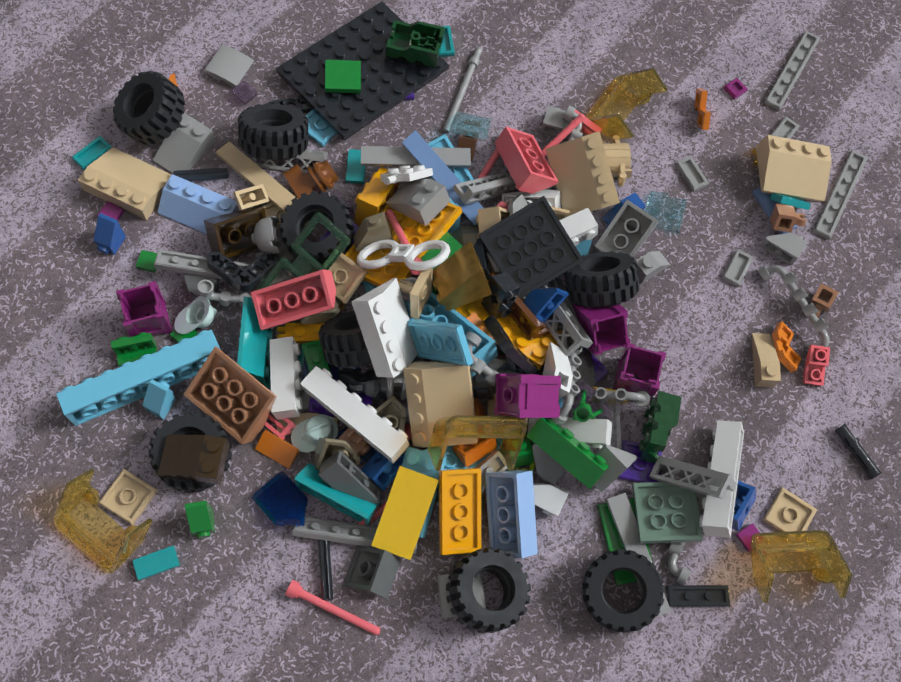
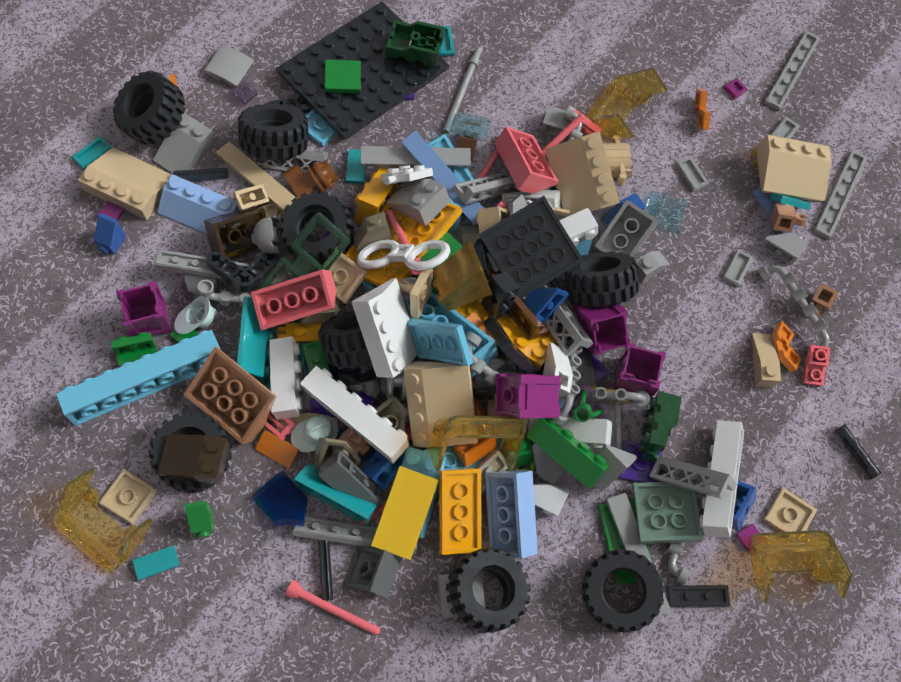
(146, 261): green tile -> none
(158, 398): medium azure slope -> none

